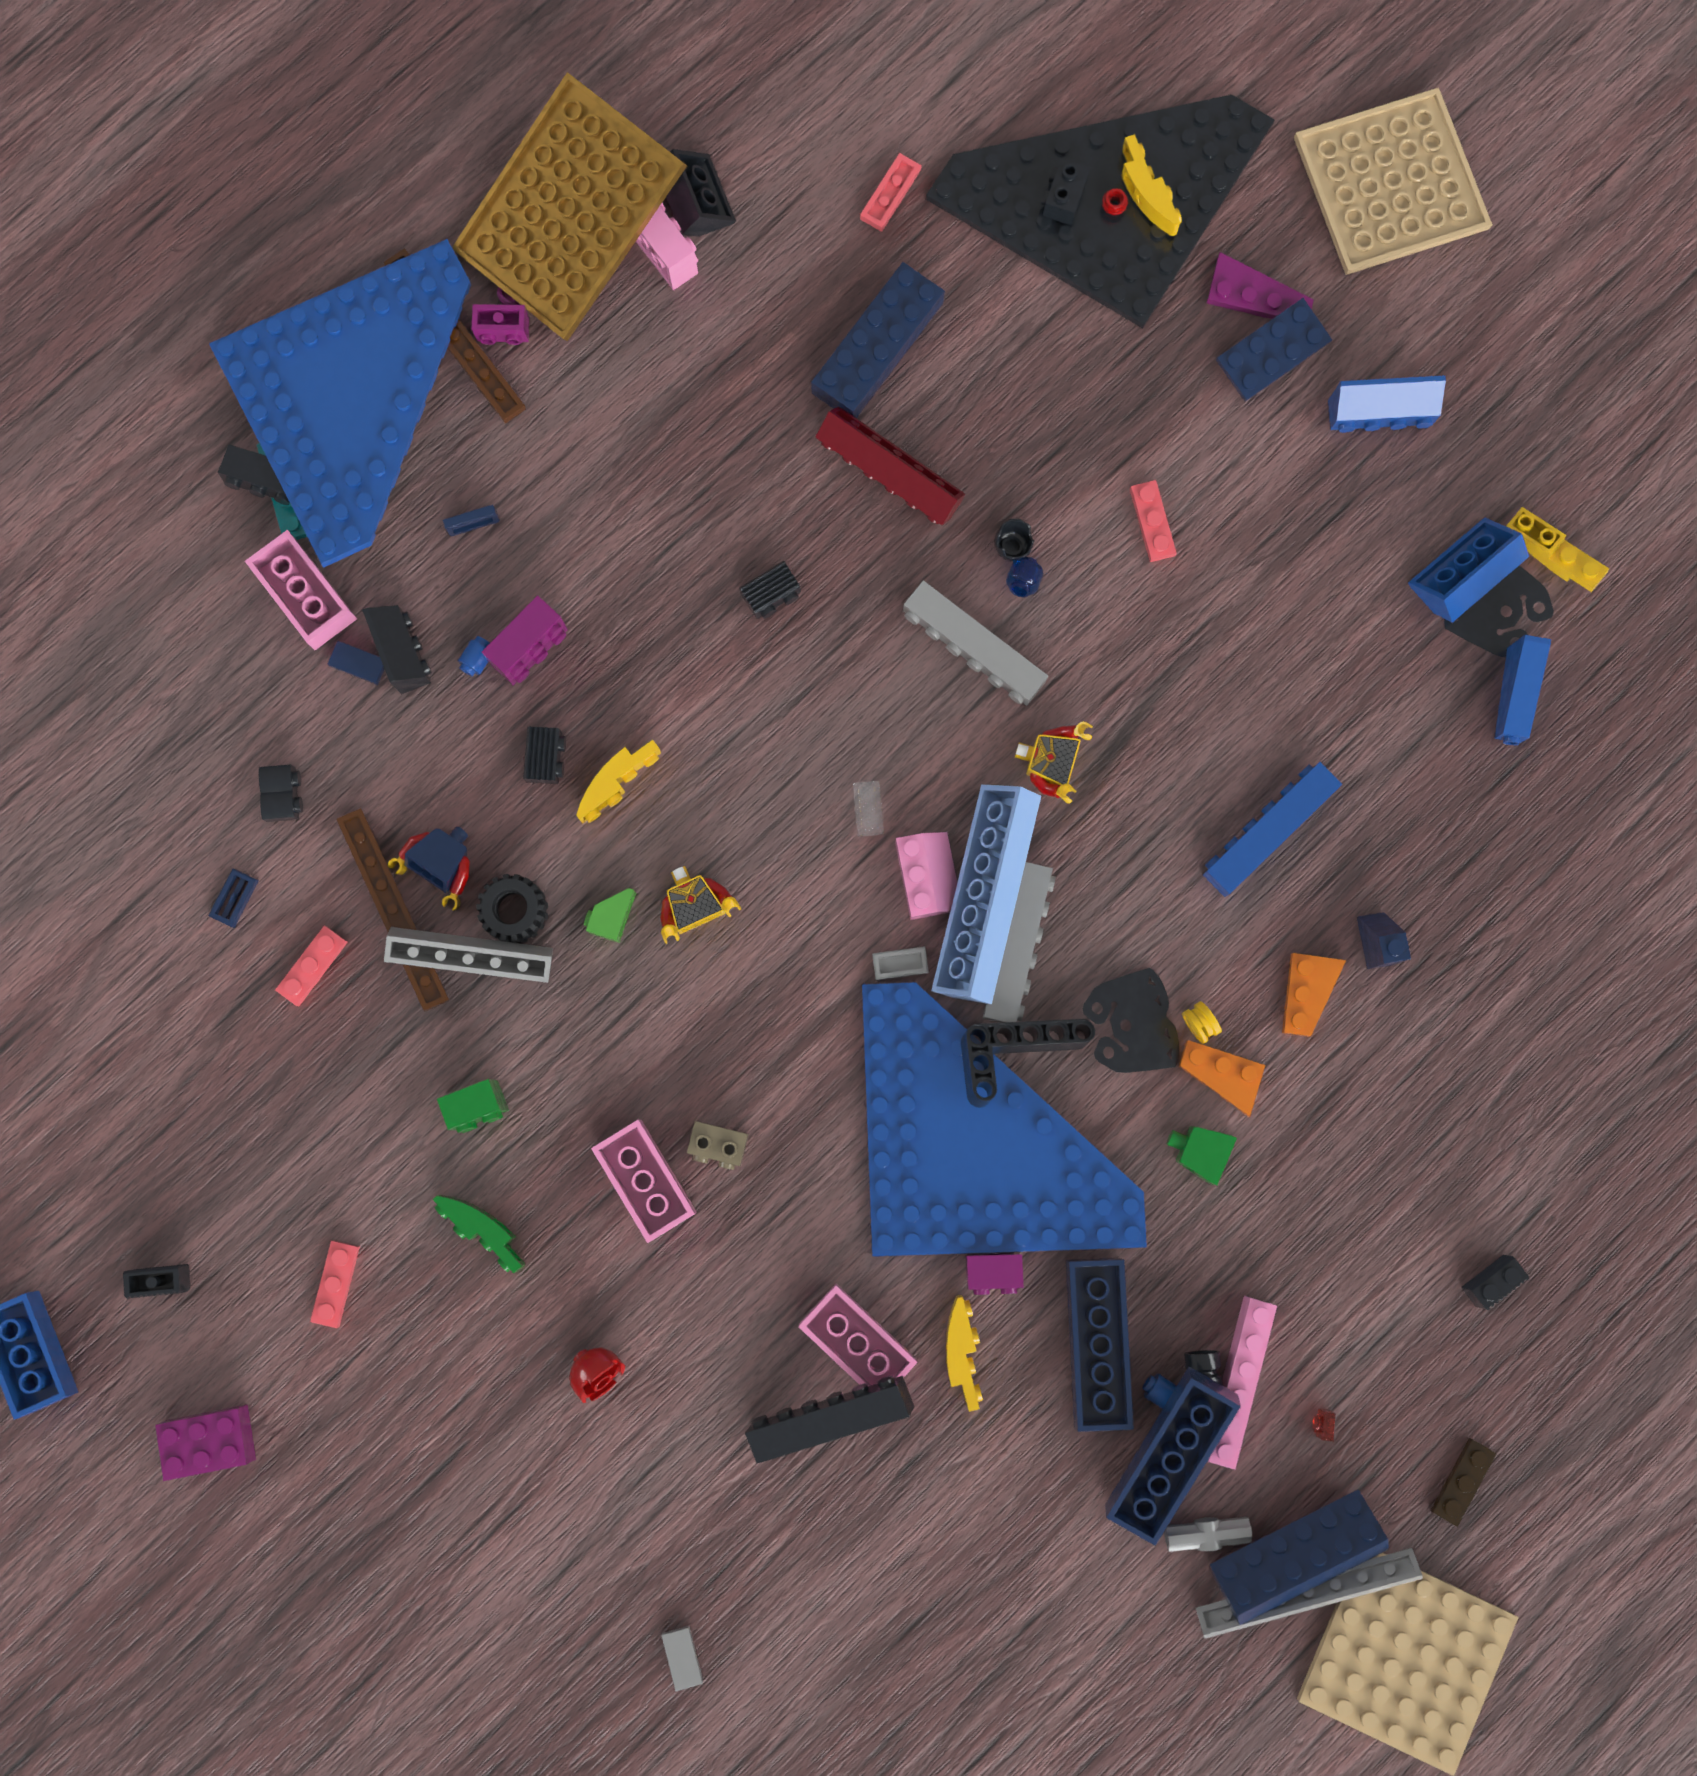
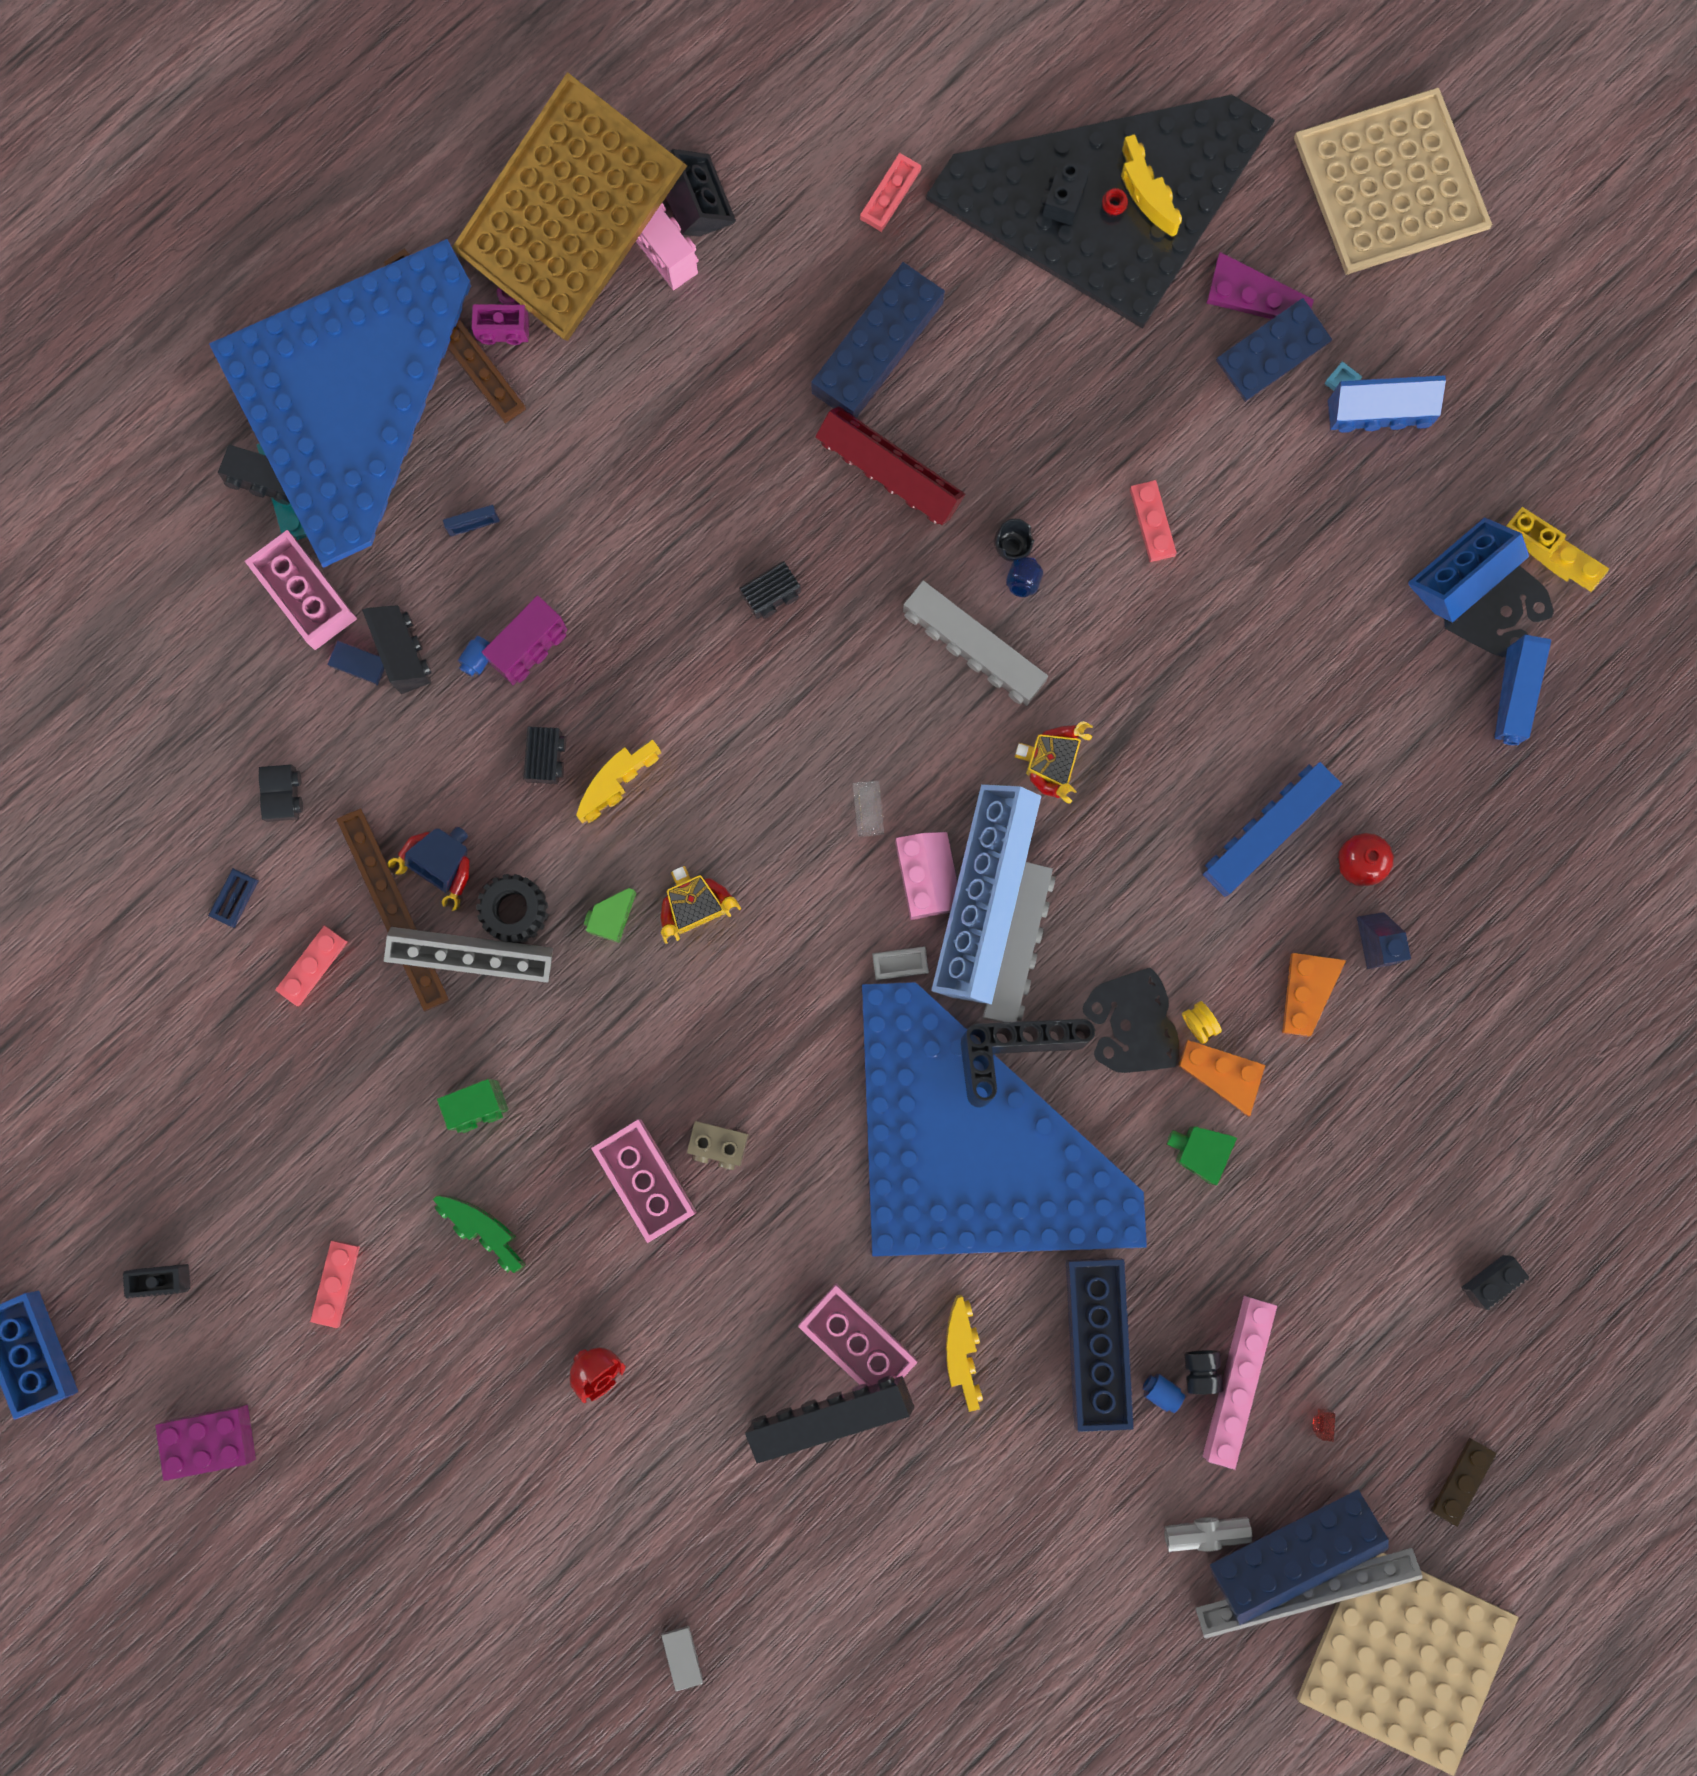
(994, 1272): magenta brick -> none
(1172, 1456): dark blue brick -> none
(1342, 373): none -> medium azure tile
(1365, 859): none -> red cylinder

